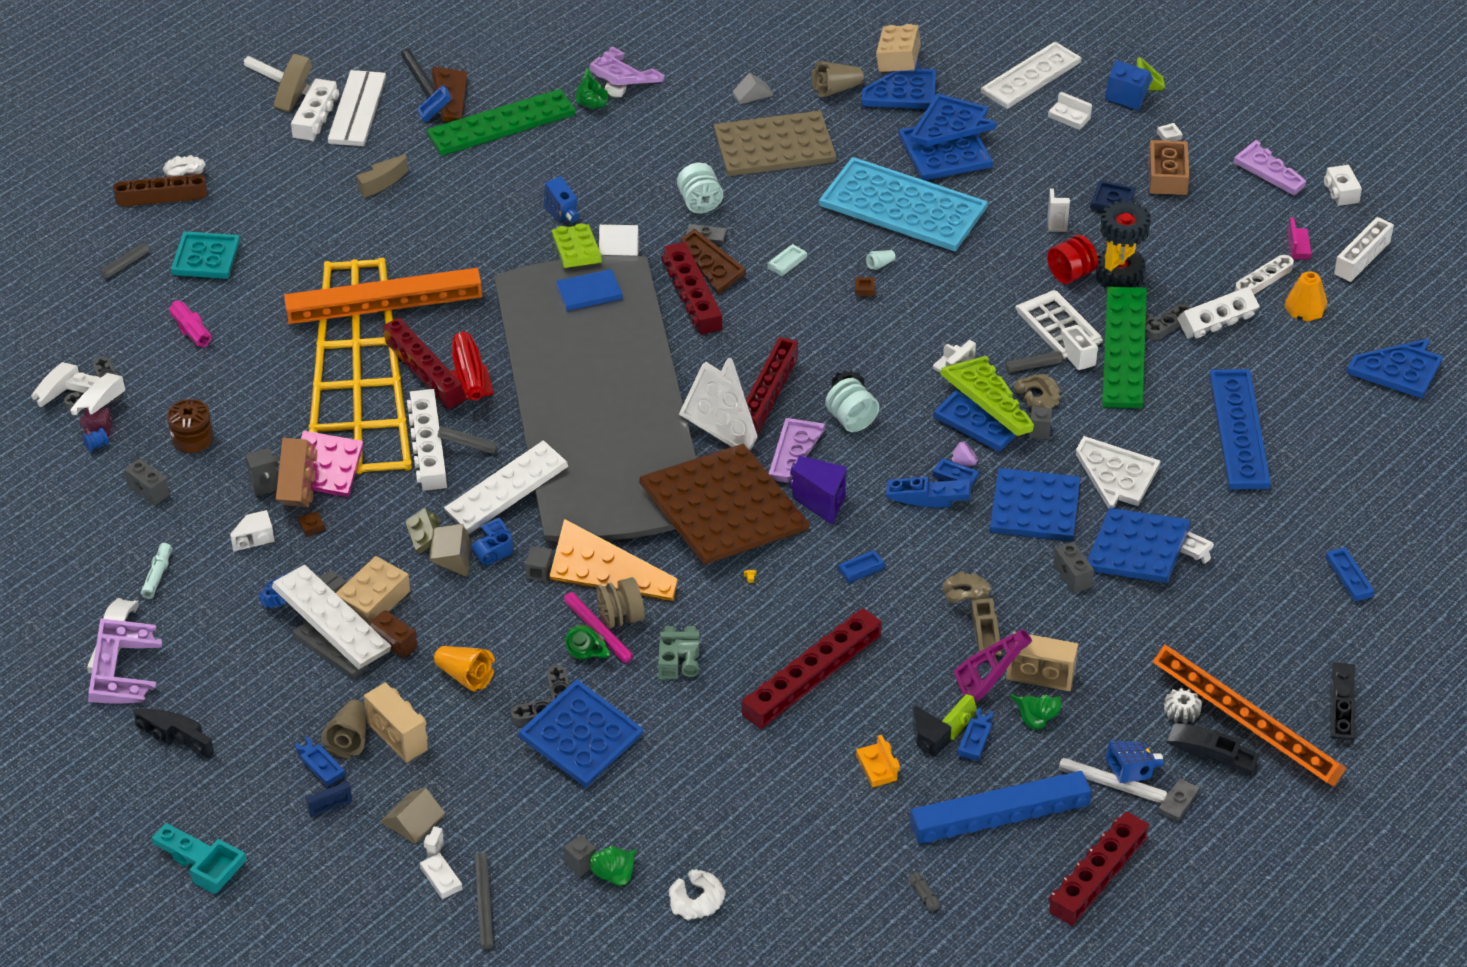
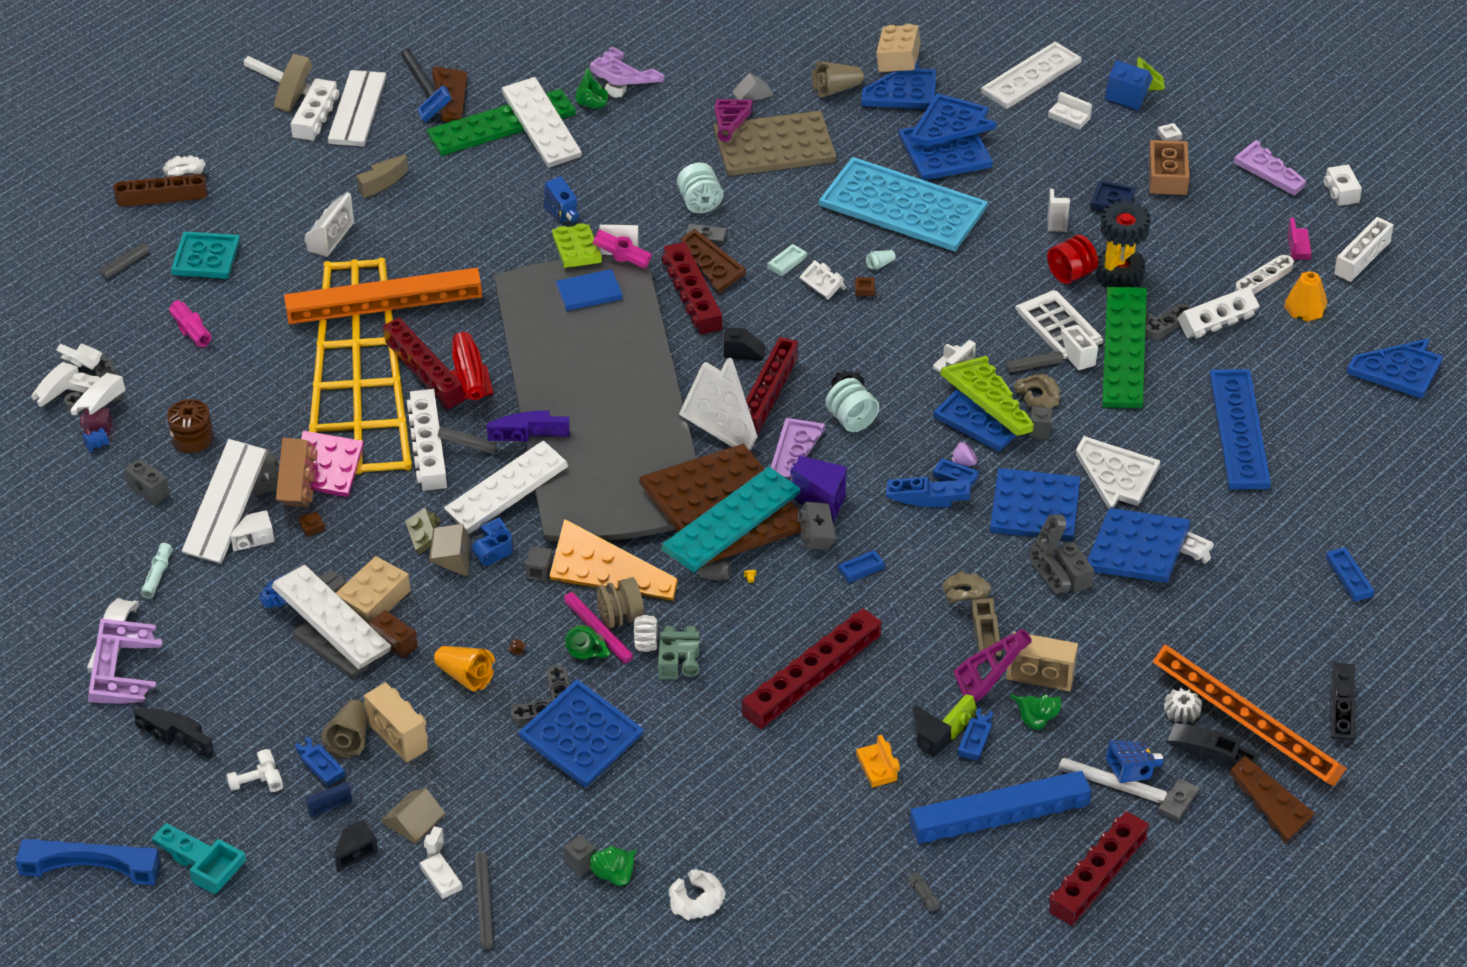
(41, 856): none -> blue arch
(83, 356): none -> white bracket
(224, 501): none -> white tile
(264, 771): none -> white bar
(331, 226): none -> white slope
(354, 845): none -> black slope
(517, 646): none -> reddish brown piece
(525, 424): none -> dark purple slope
(541, 122): none -> white plate
(622, 249): none -> dark pink piece
(646, 633): none -> white gear
(715, 571): none -> dark grey cone
(730, 115): none -> magenta plate
(730, 519): none -> teal plate
(742, 345): none -> black slope
(816, 526): none -> dark grey brick
(822, 280): none -> white bracket
(1042, 556): none -> dark grey beam
(1278, 804): none -> reddish brown wing

